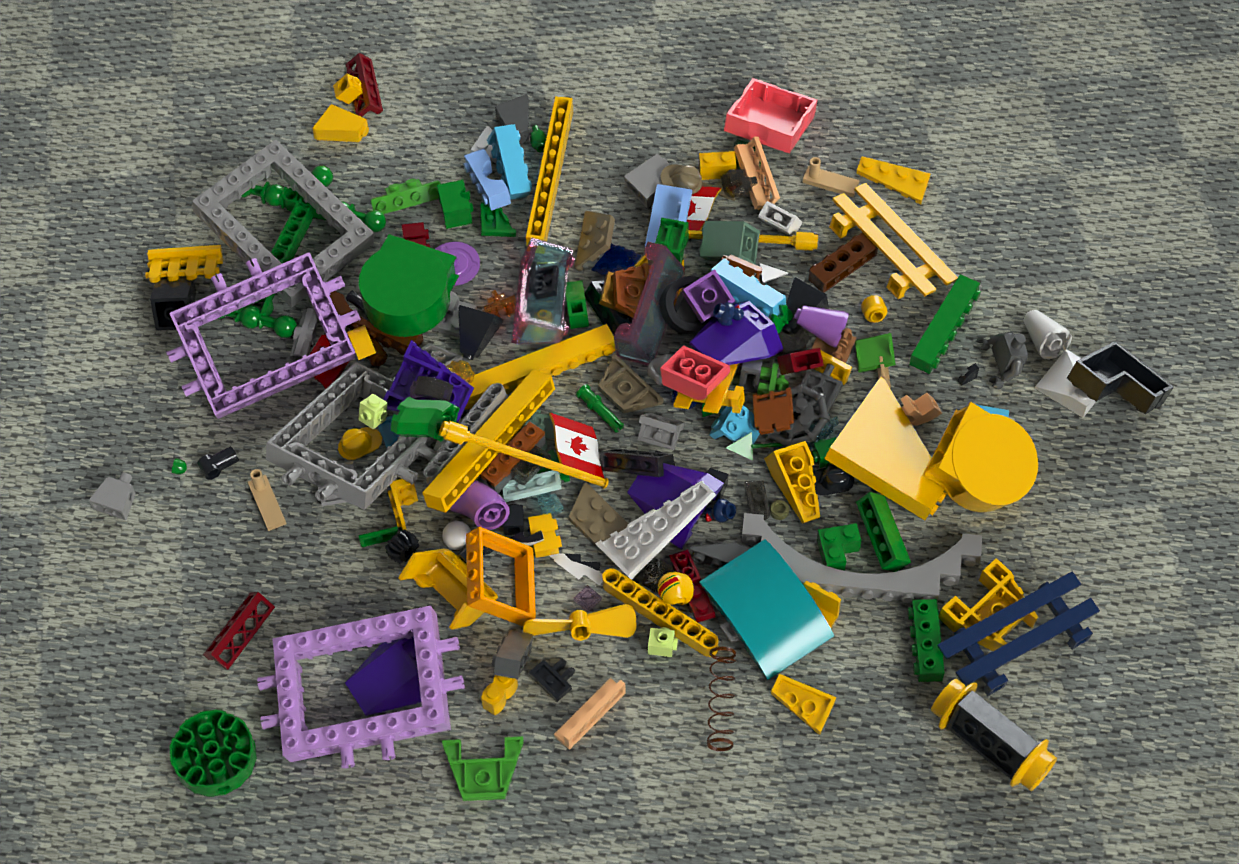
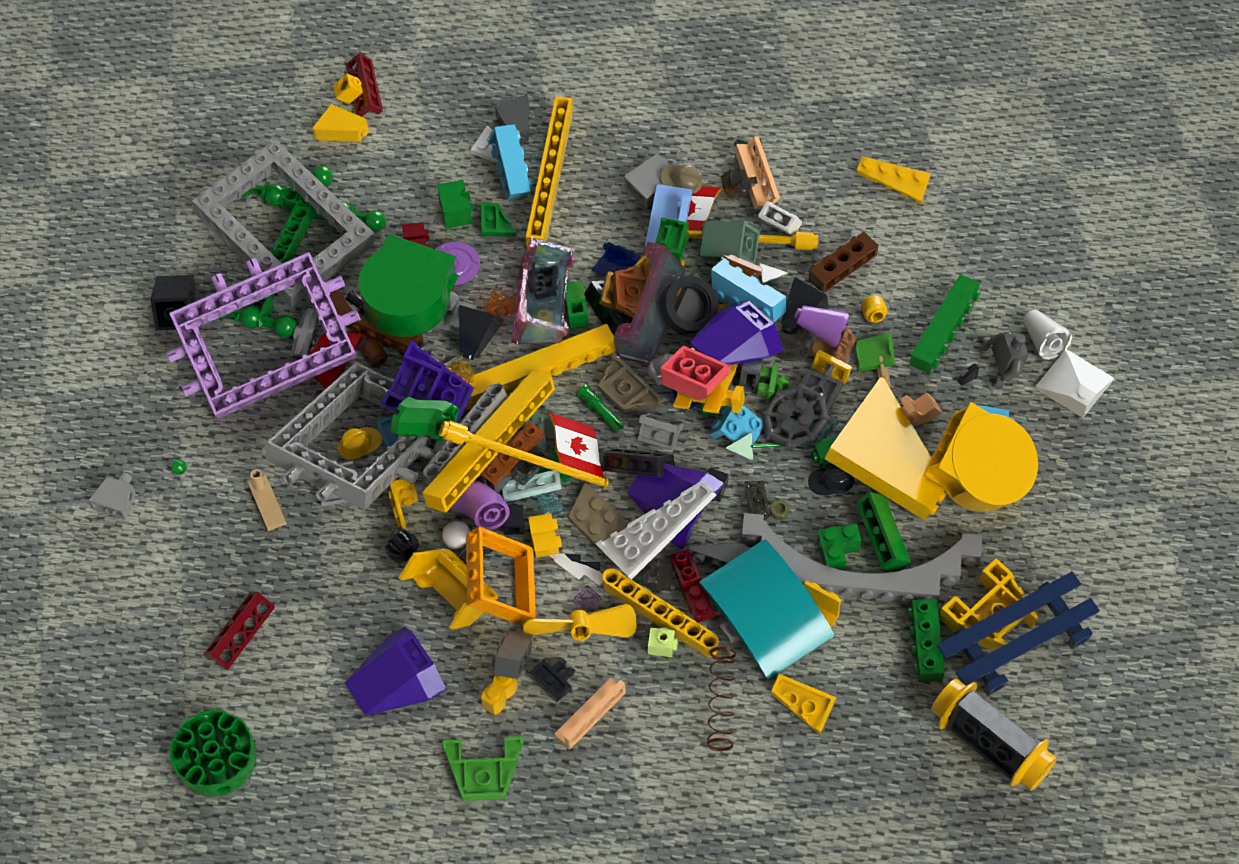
(184, 256): yellow fence -> none
(213, 465): black piece -> none
(361, 342): yellow brick -> none
(373, 411): yellowish green brick -> none
(377, 537): green slope -> none
(405, 195): bright green bracket -> none
(431, 389): clear smoke brick -> none
(431, 718): lavender brick -> none
(493, 191): light blue arch -> none
(530, 540): black sticker -> none
(538, 139): green plant -> none
(594, 238): dark tan wing -> none
(675, 588): yellow helmet -> none
(705, 294): medium lavender brick -> none
(715, 164): yellow brick -> none
(720, 512): dark blue animal -> none
(727, 312): dark blue animal -> none
(770, 114): coral tile -> none
(773, 412): dark orange plate -> none
(782, 319): green piece -> none
(794, 475): yellow wedge -> none
(800, 361): dark red piece -> none
(829, 180): tan piece -> none
(877, 207): yellow fence -> none
(1119, 371): black piece -> none

